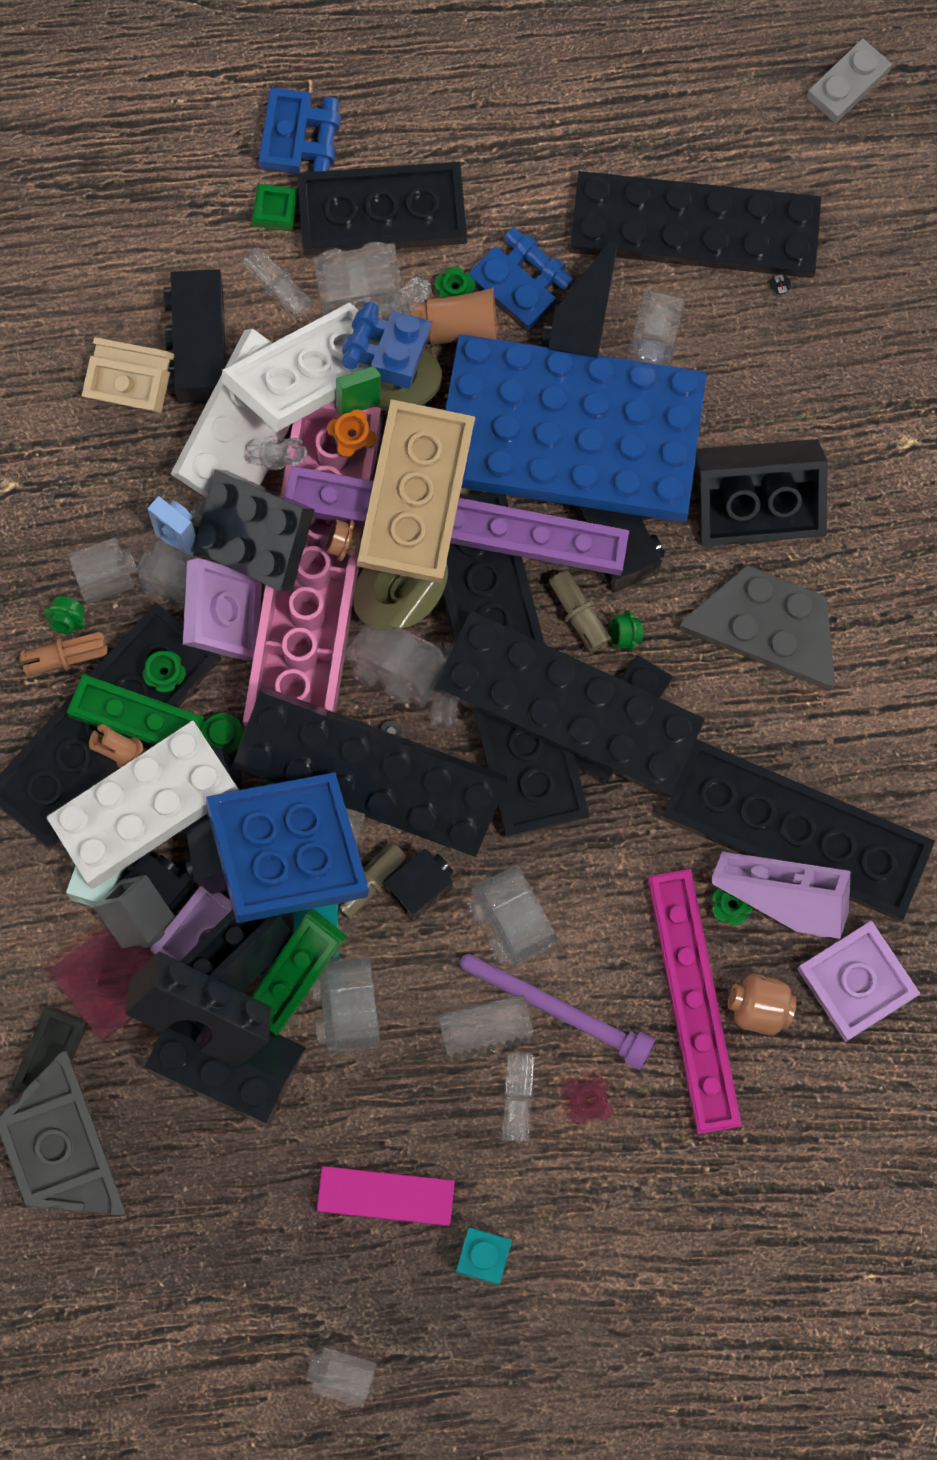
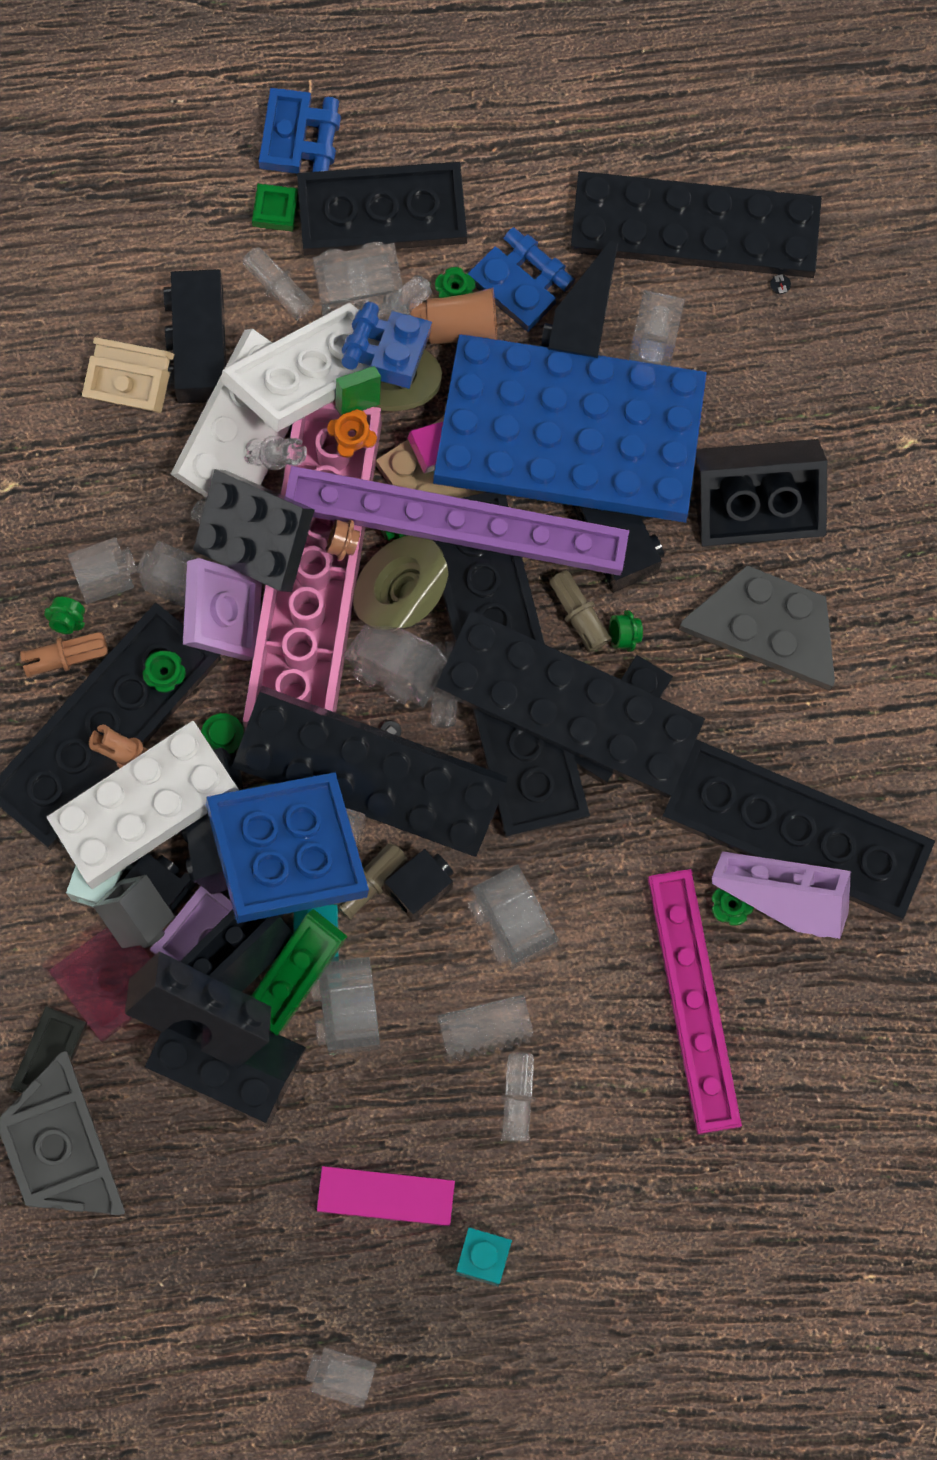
(127, 711): green tile -> none
(173, 524): light blue plate -> none
(416, 491): tan plate -> none
(579, 1092): clear pink plate -> none
(631, 1046): medium lavender piece -> none
(762, 1004): nougat head -> none
(849, 80): light grey plate -> none
(858, 981): lavender plate -> none

